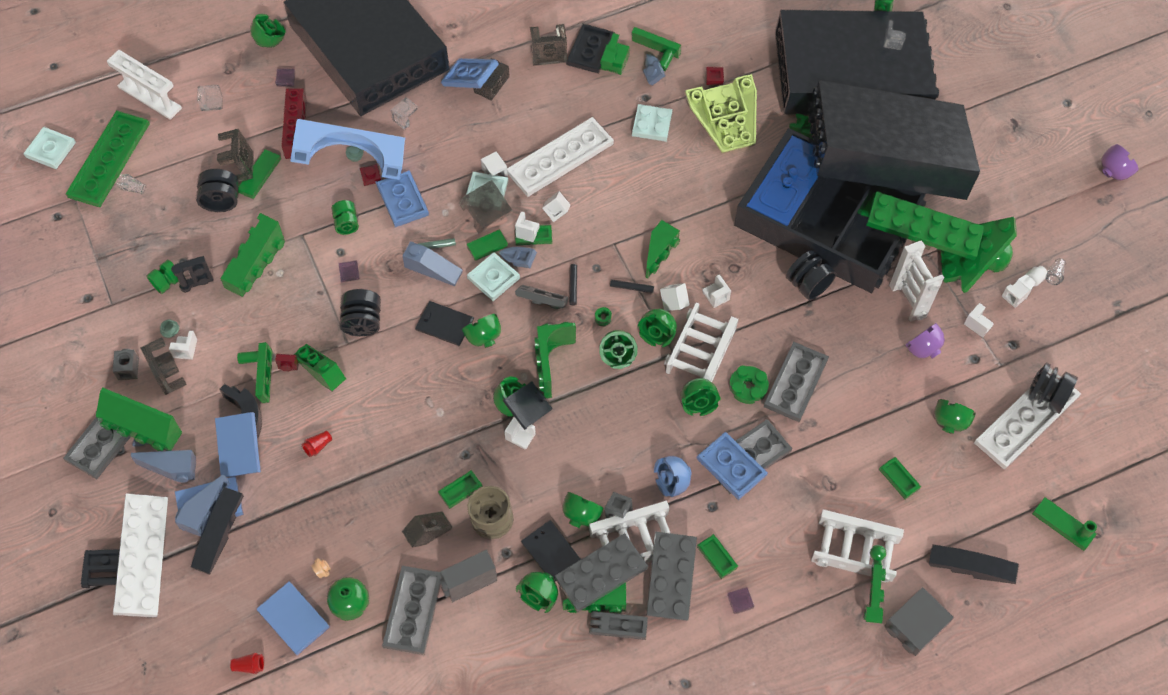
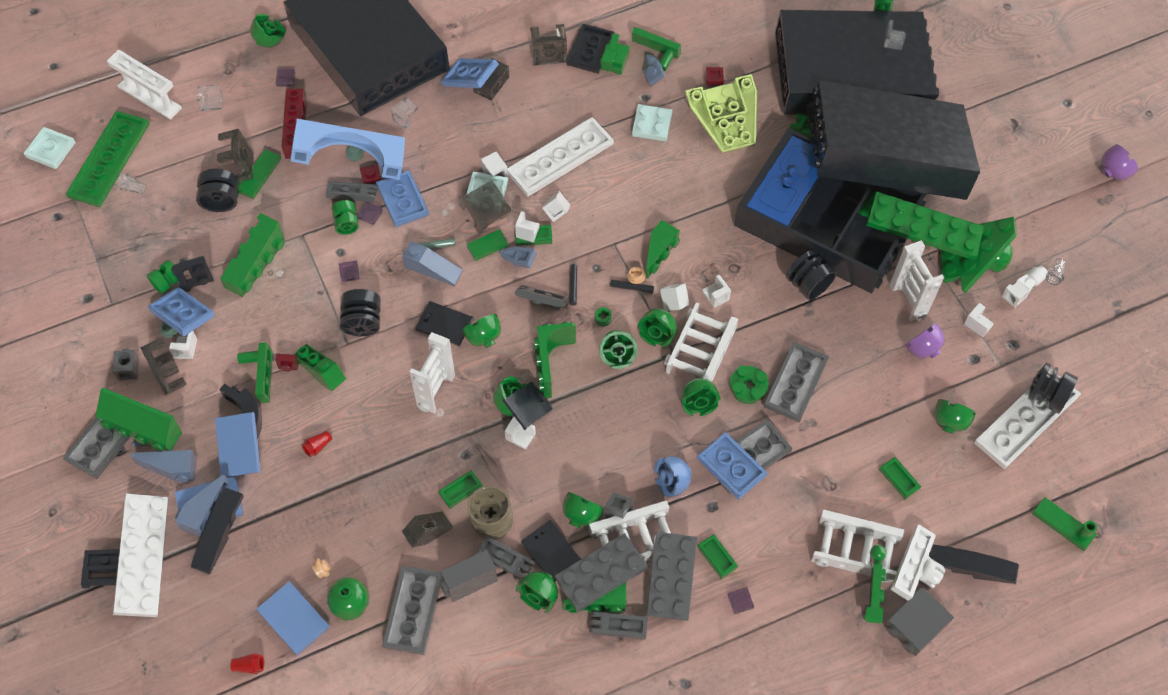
(181, 311): none -> medium blue tile
(351, 191): none -> dark grey hinge
(370, 213): none -> clear purple tile
(434, 370): none -> white fence
(493, 276): light aqua plate -> none
(506, 558): none -> dark grey hinge
(636, 275): none -> light nougat plate
(917, 565): none -> white plate

